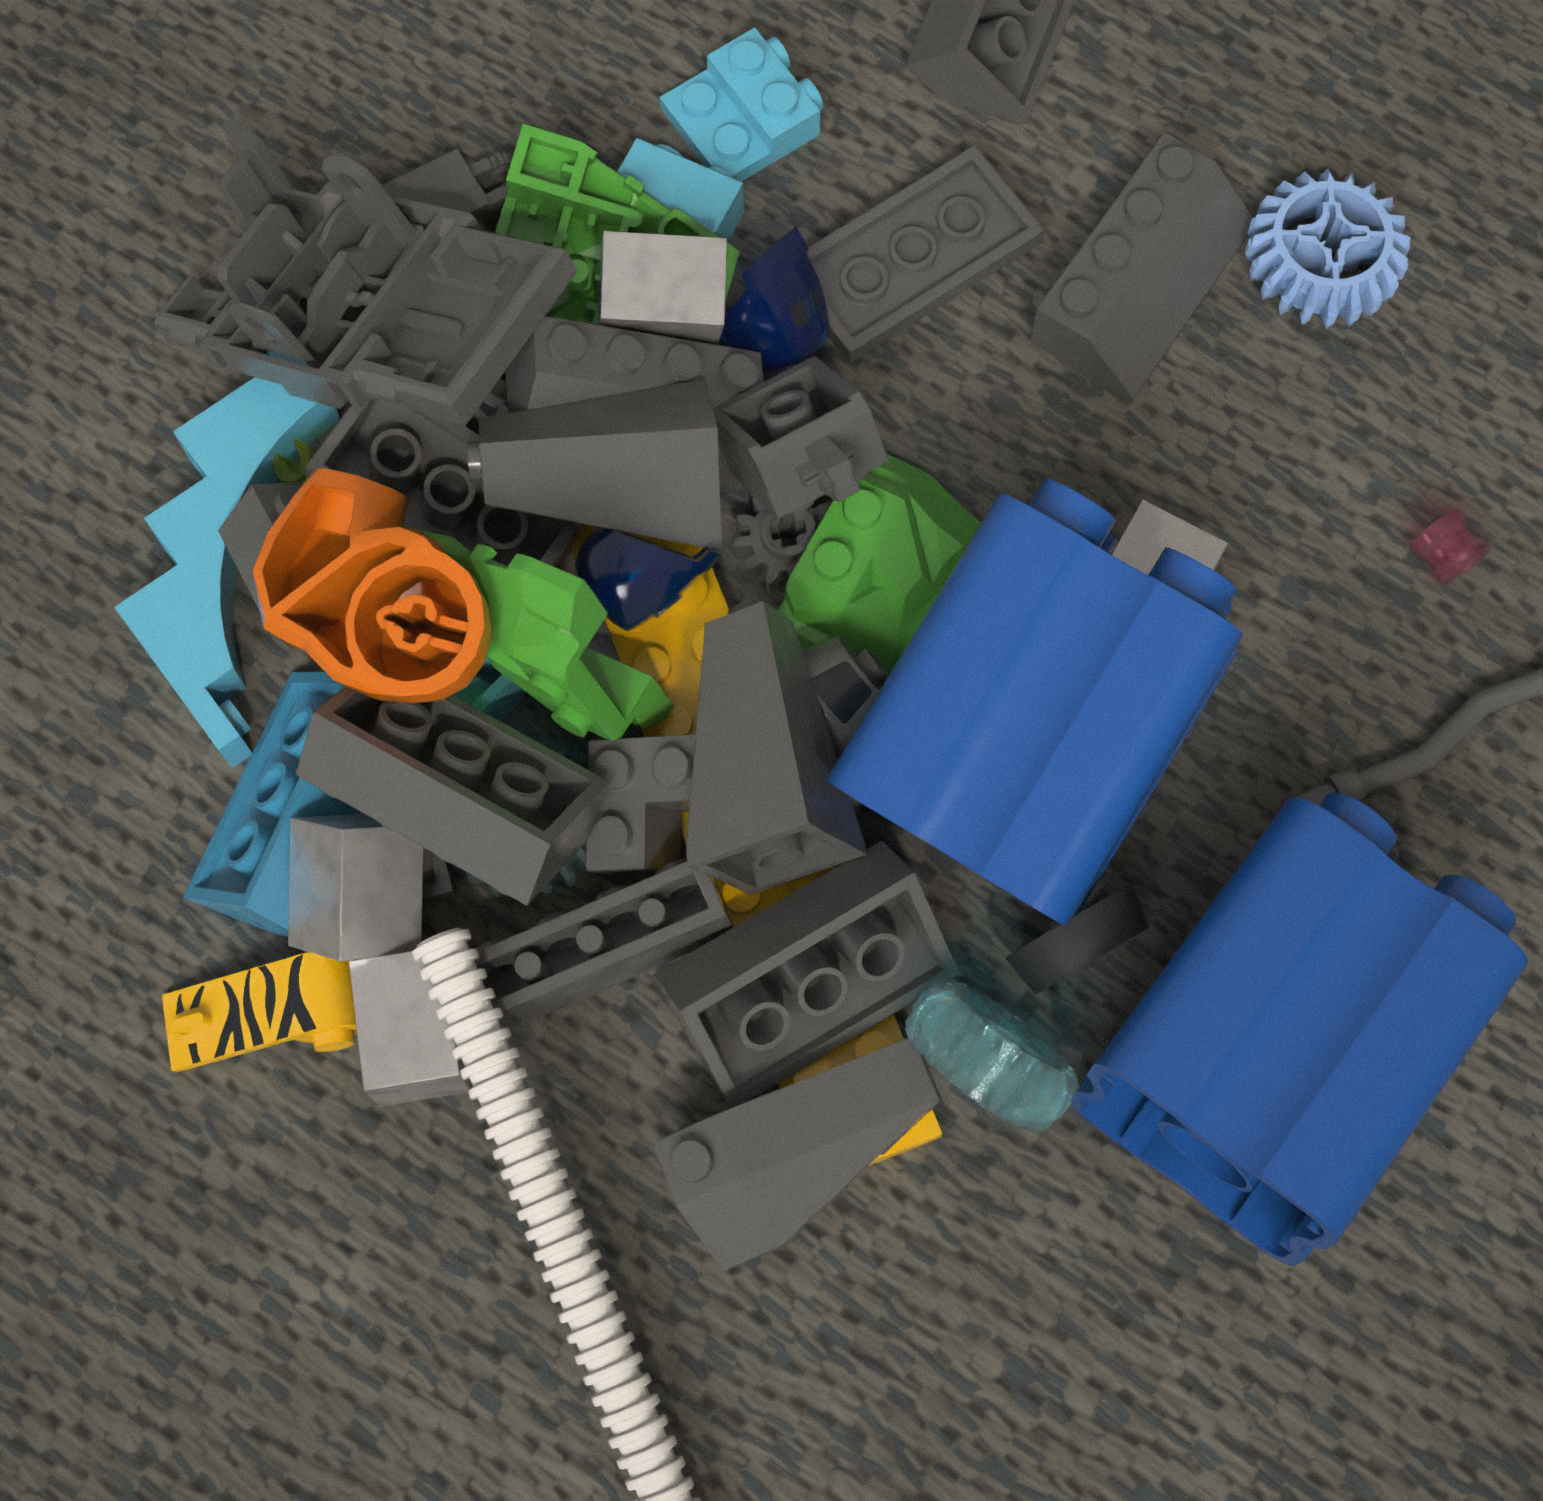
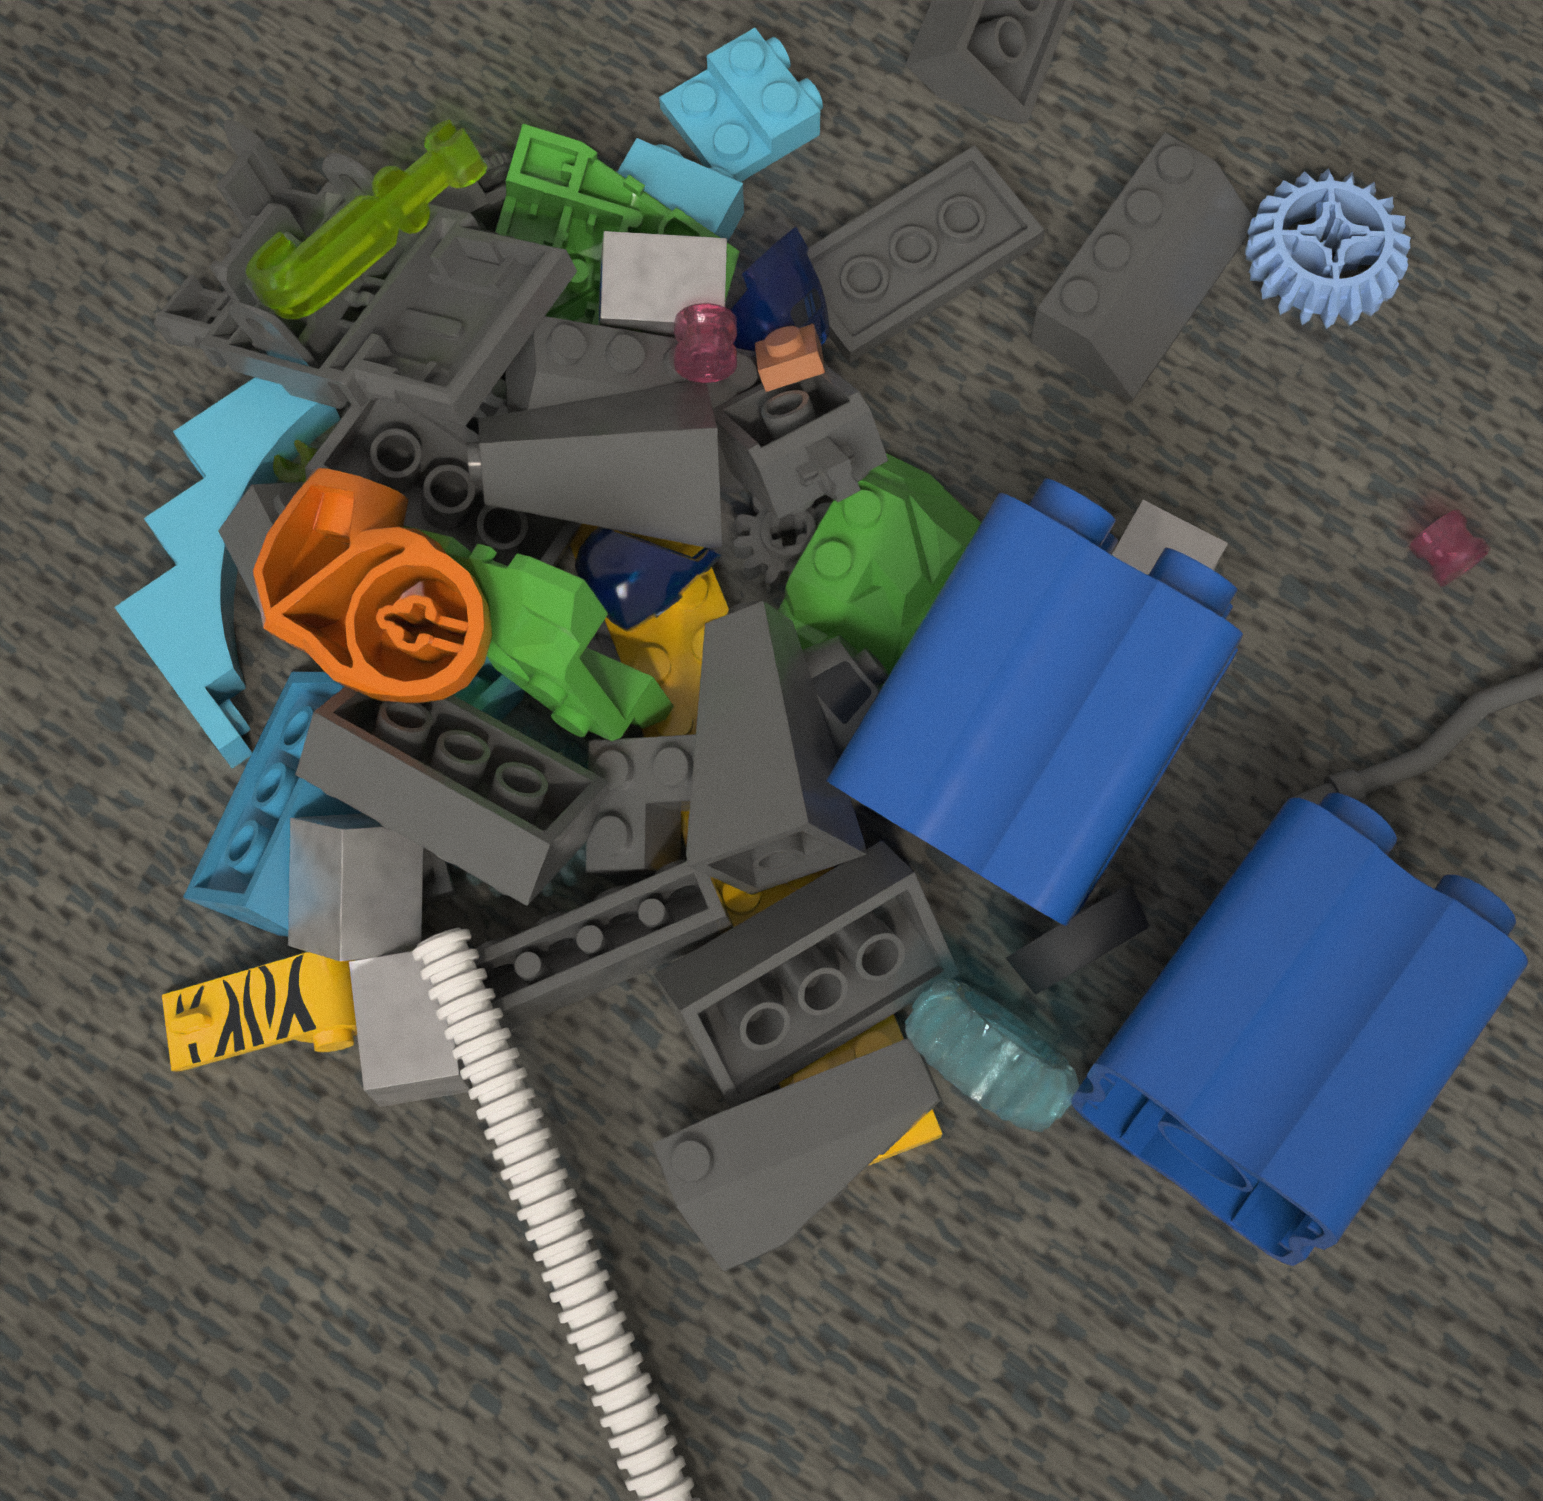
(309, 276): none -> clear neon green piece
(705, 343): none -> clear pink wheel
(789, 356): none -> nougat plate

